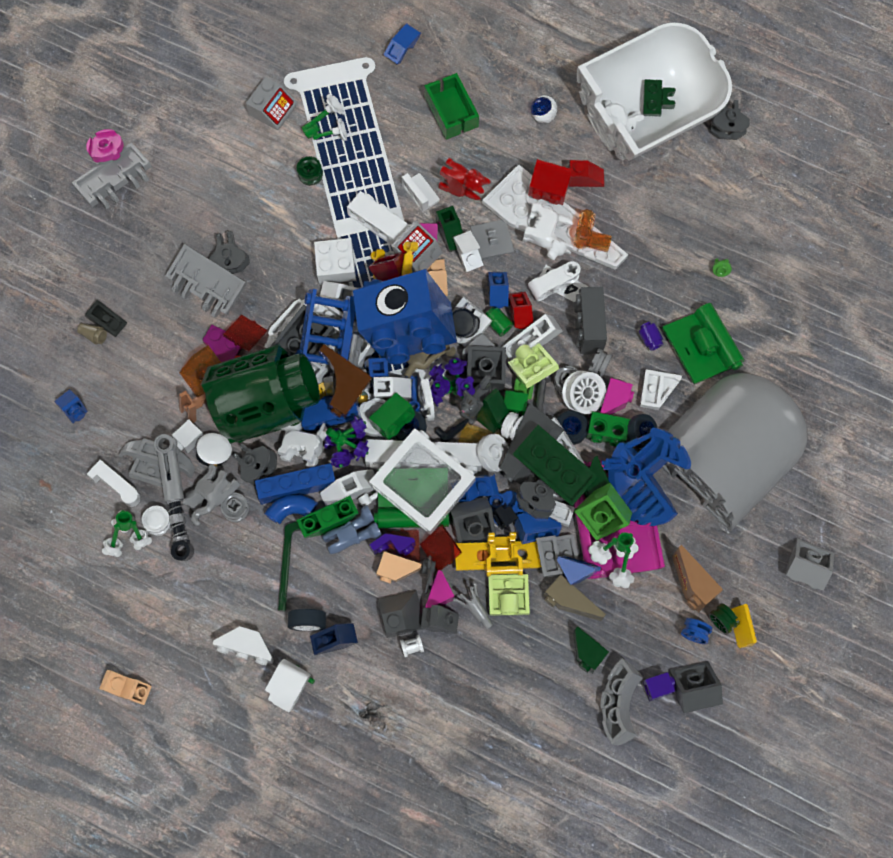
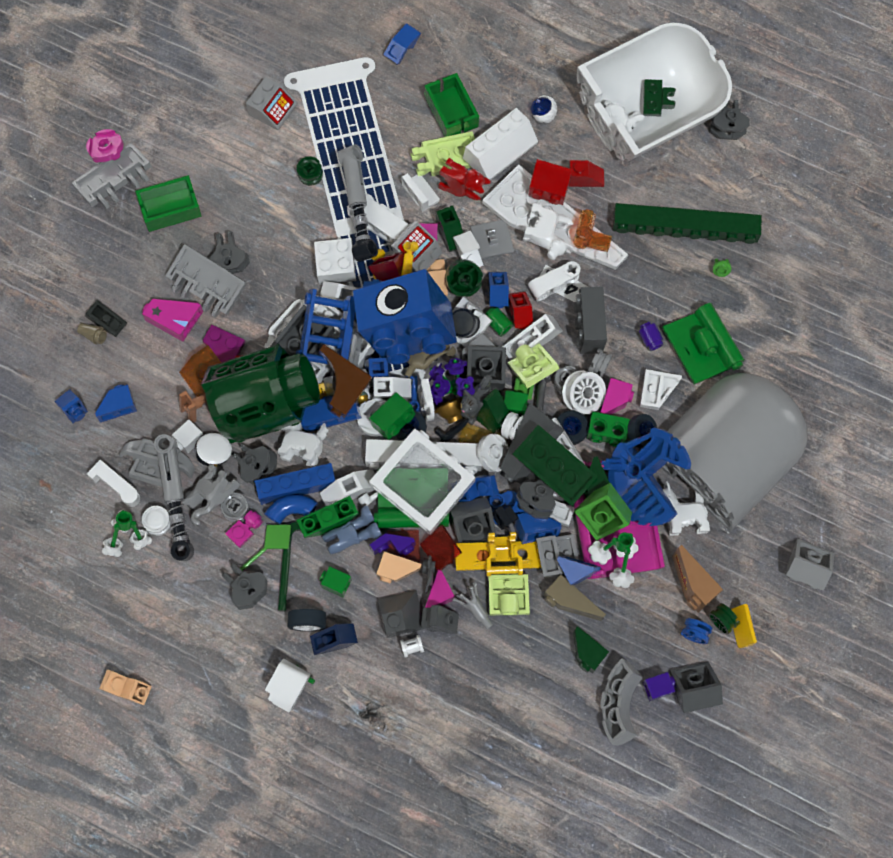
(116, 403): none -> blue slope
(168, 203): none -> green piece
(172, 316): none -> dark pink slope
(240, 532): none -> dark pink plate
(244, 333): clear red piece -> none
(244, 586): none -> dark grey hinge
(245, 644): white slope -> none
(276, 538): none -> bright green piece
(312, 128): plant -> none
(335, 581): none -> green brick
(351, 160): none -> piece
(351, 437): dark purple plant -> none
(439, 150): none -> yellowish green tile
(450, 410): none -> pearl gold piece
(463, 277): none -> dark green cylinder
(501, 144): none -> white slope
(687, 223): none -> dark green brick
(687, 513): none -> white animal

